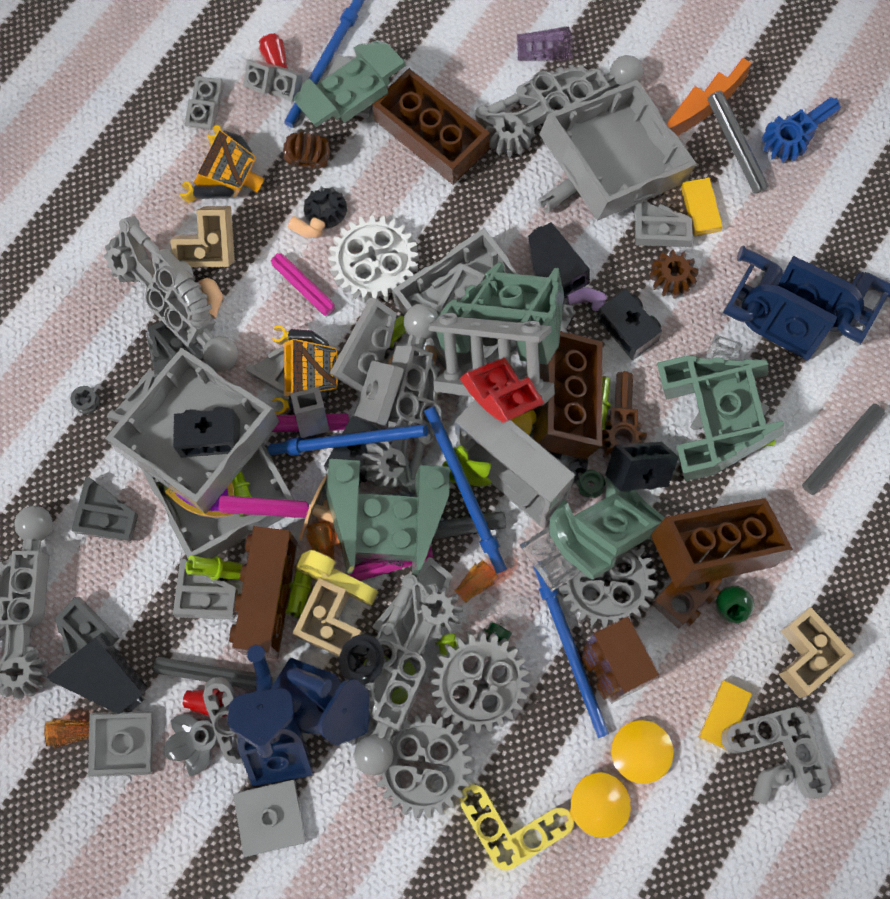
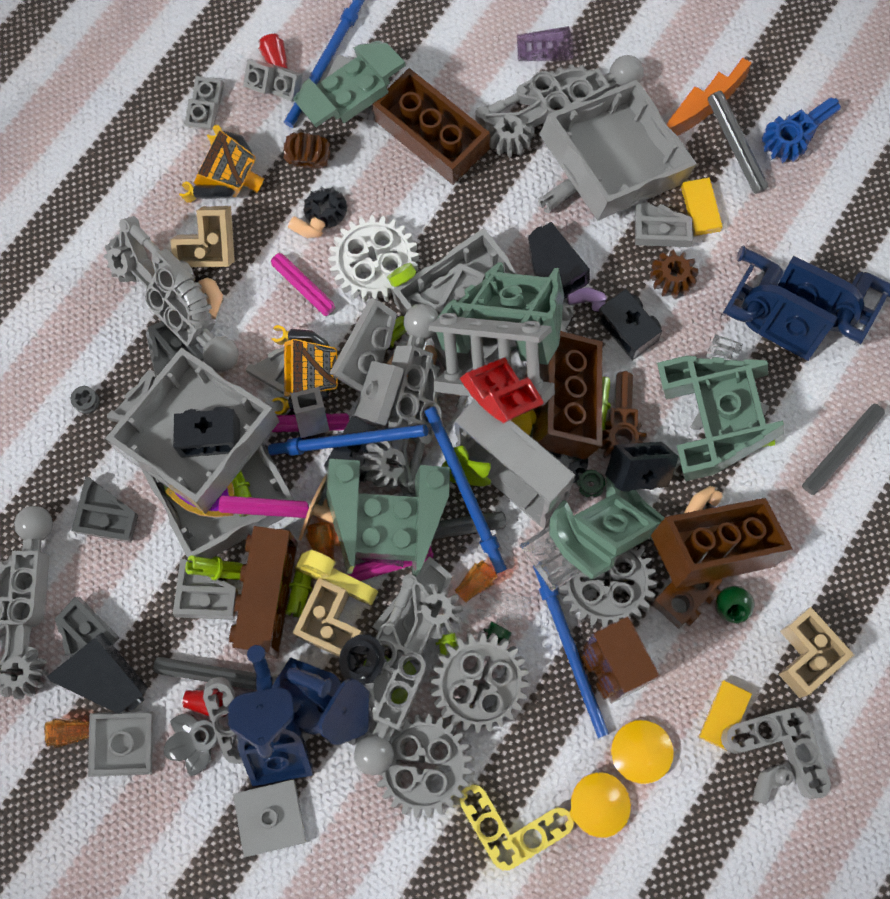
(401, 275): none -> lime tile
(700, 499): none -> light nougat arm

